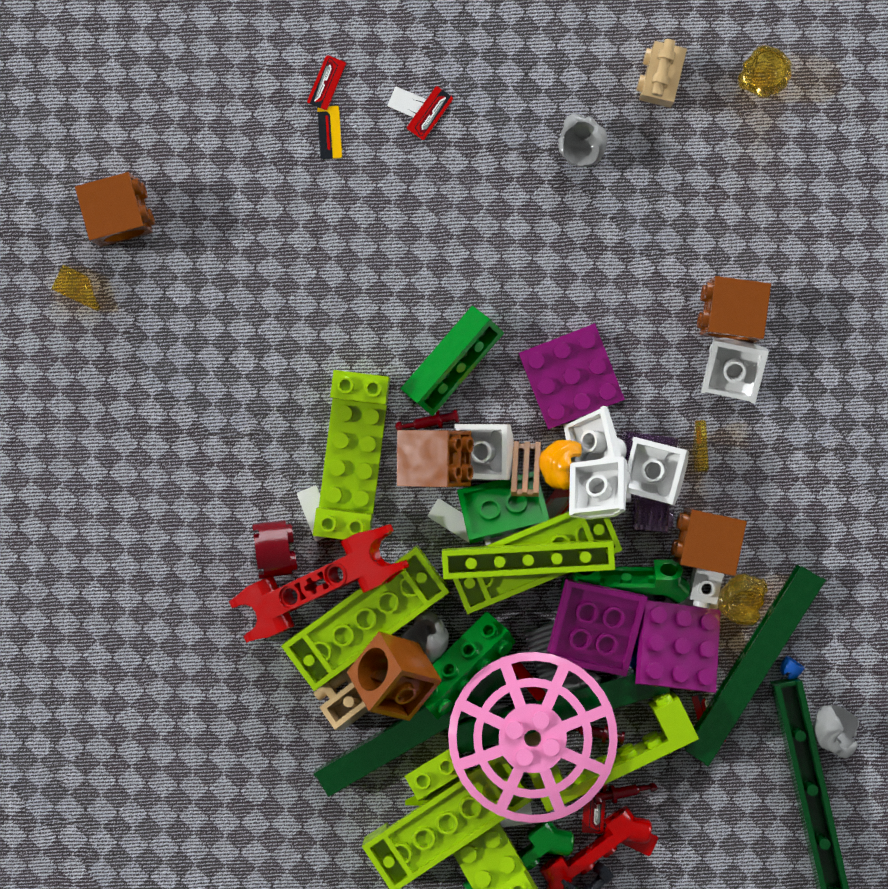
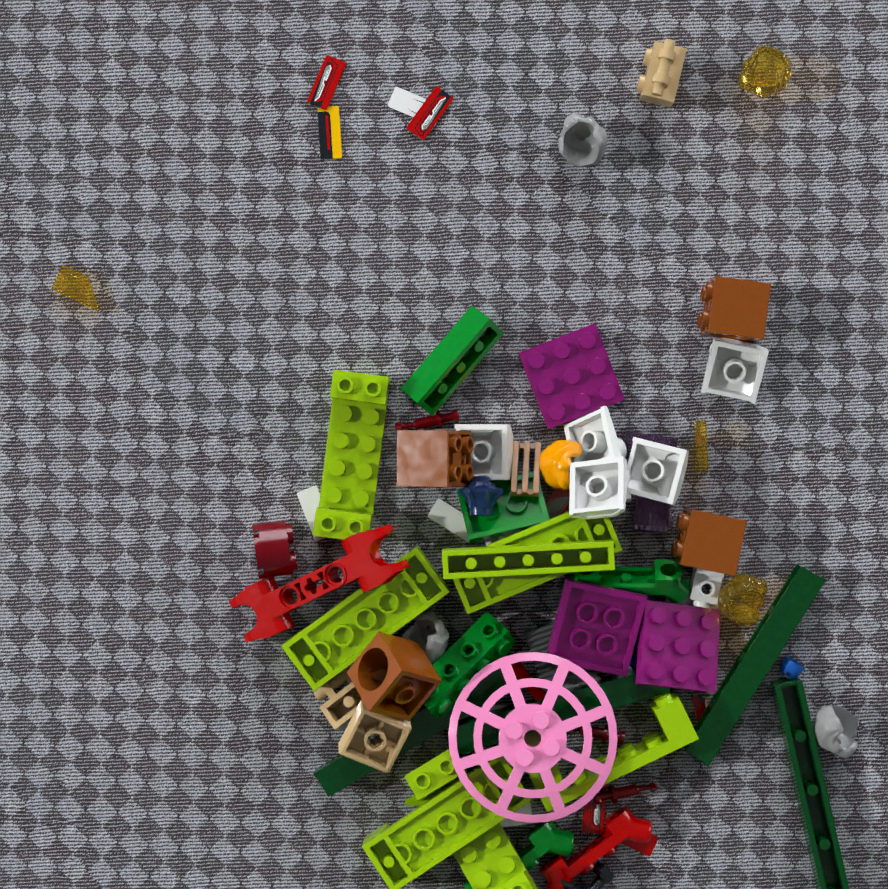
(115, 209): dark orange brick -> none
(376, 752): none -> tan brick
(481, 496): none -> dark blue rock

